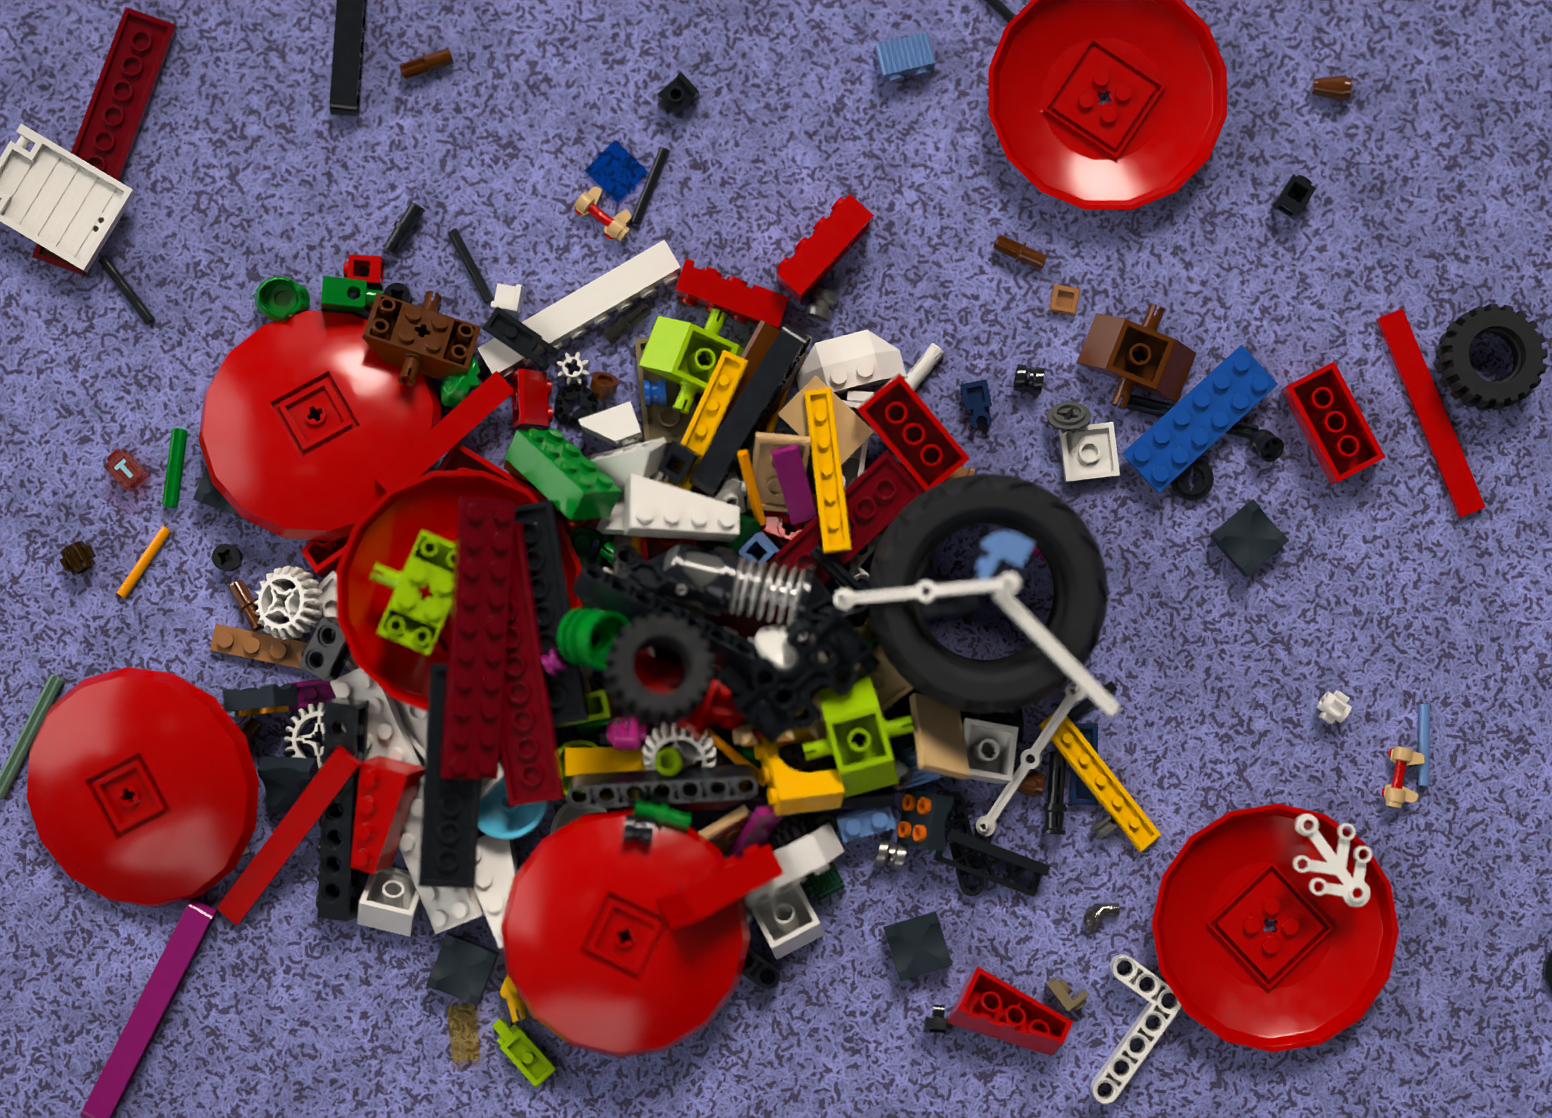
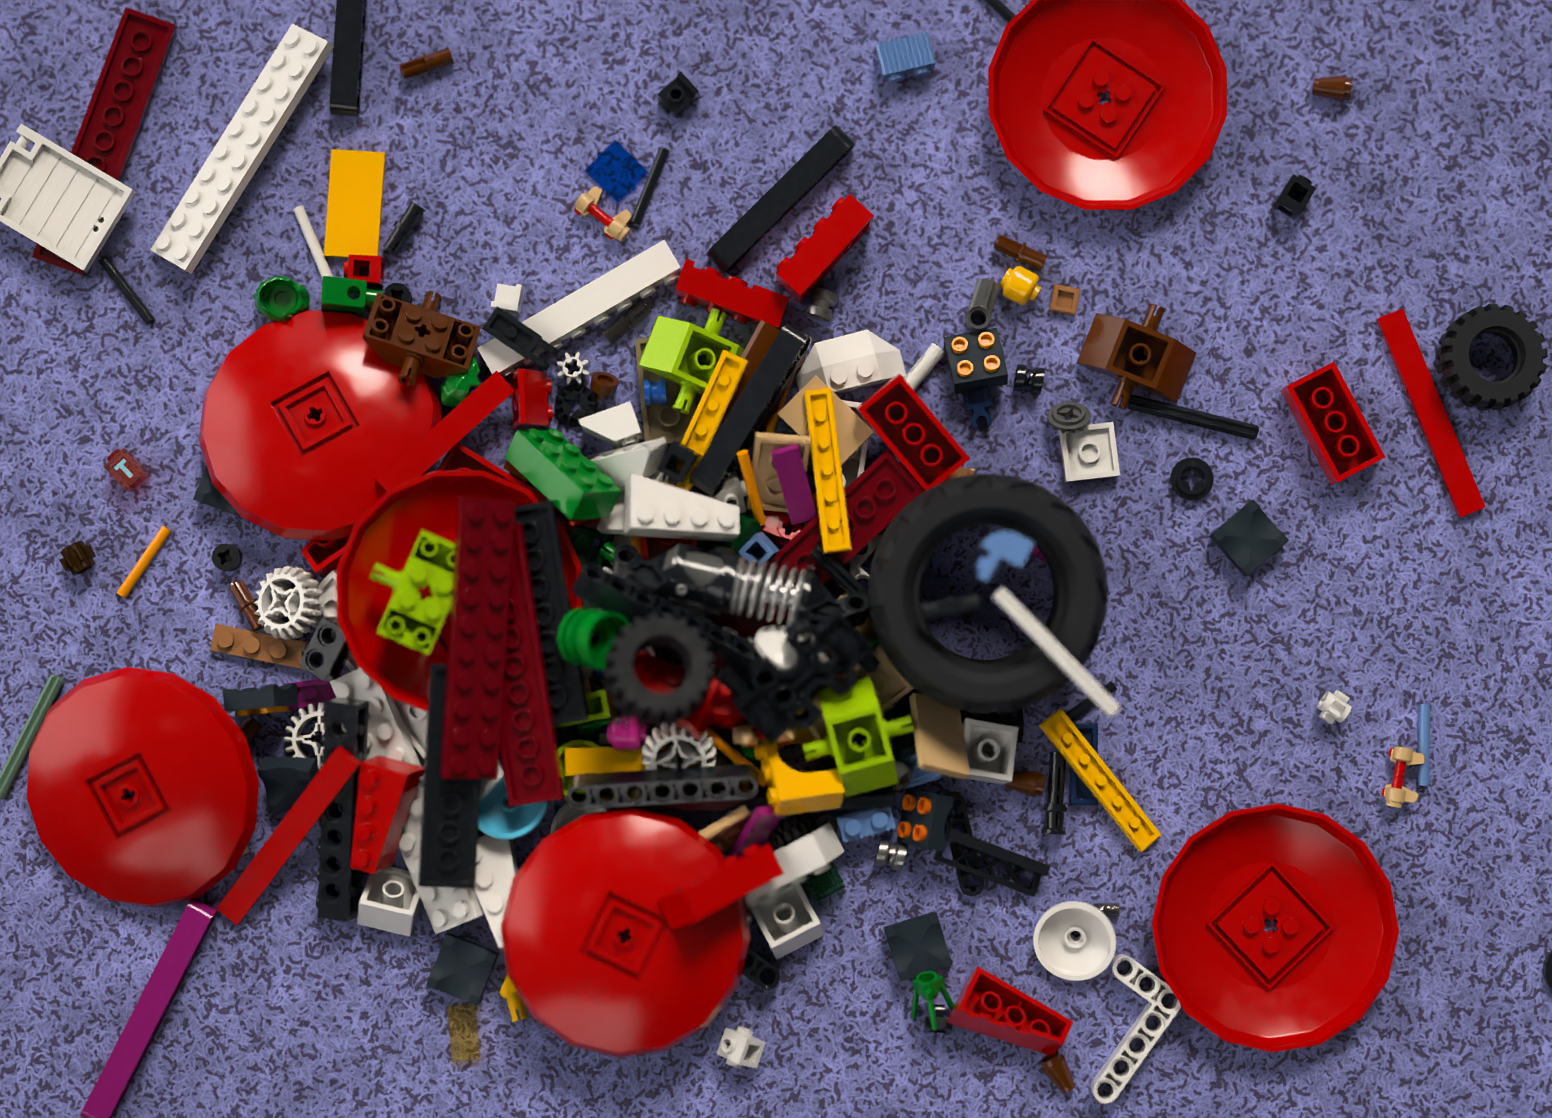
(174, 468): green axle -> none
(242, 148): none -> white plate
(312, 241): none -> white bar
(354, 203): none -> yellow tile
(470, 265): black bar -> none
(524, 1052): lime hinge -> none
(553, 662): magenta bush -> none
(638, 829): black wheel -> none
(662, 814): green pin -> none
(668, 762): lime plate -> none
(735, 1047): none -> white brick
(780, 199): none -> black beam
(858, 396): white tile -> none
(928, 986): none -> green plant
(975, 360): none -> black brick
(982, 303): none -> dark grey piece
(987, 824): white piece -> none
(1008, 583): white piece -> none
(1020, 285): none -> yellow head
(1058, 1072): none -> reddish brown cone
(1062, 990): dark tan bracket -> none
(1069, 955): none -> white dish
(1103, 827): dark grey bush -> none
(1199, 419): blue plate -> none
(1266, 445): black wheel -> none
(1335, 863): white plant -> none

